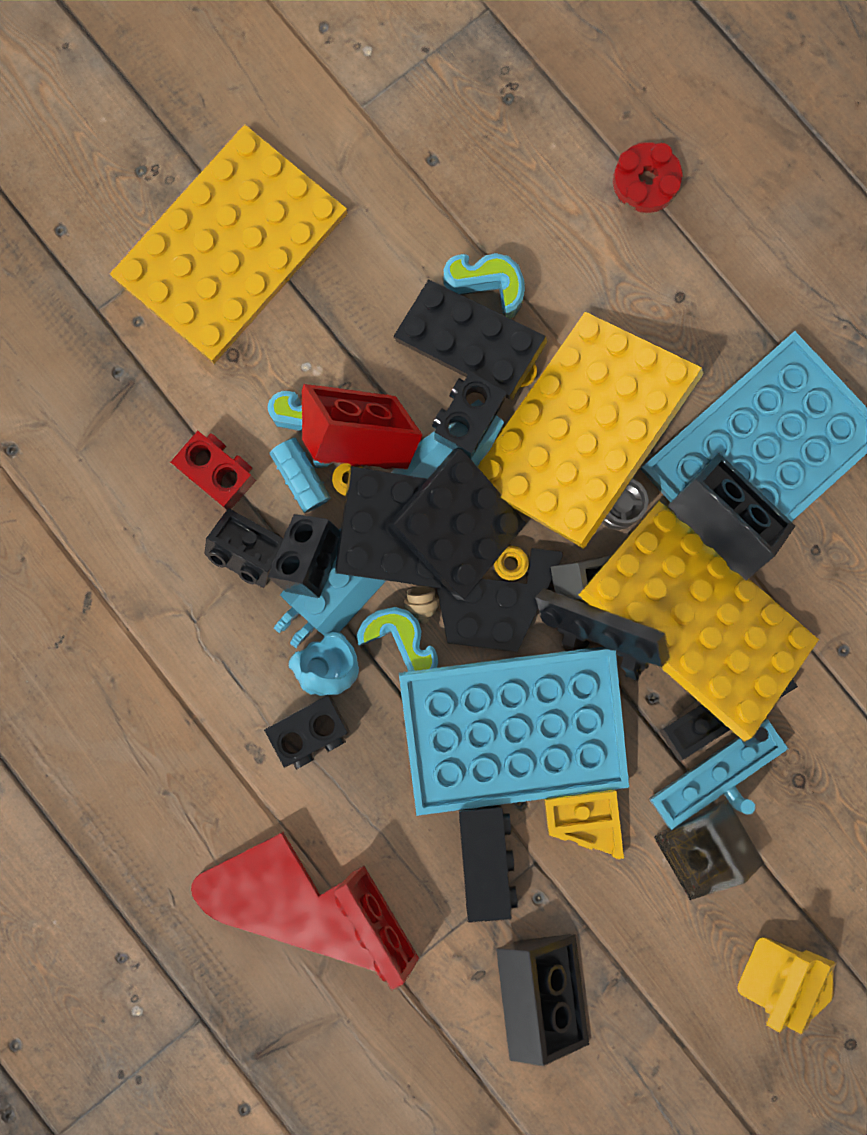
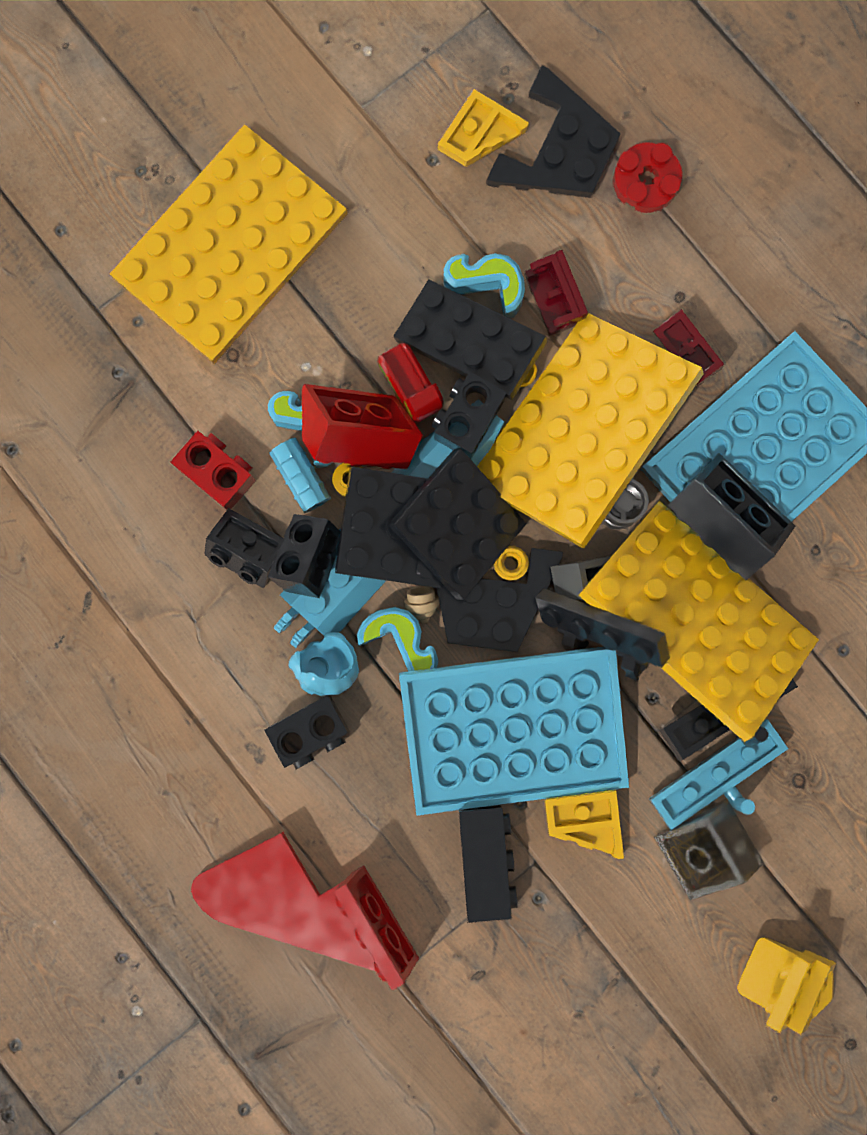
(410, 382): none -> red animal
(480, 129): none -> yellow wing
(542, 999): black slope -> none
(556, 293): none -> dark red hinge
(573, 150): none -> black wing
(684, 340): none -> dark red hinge

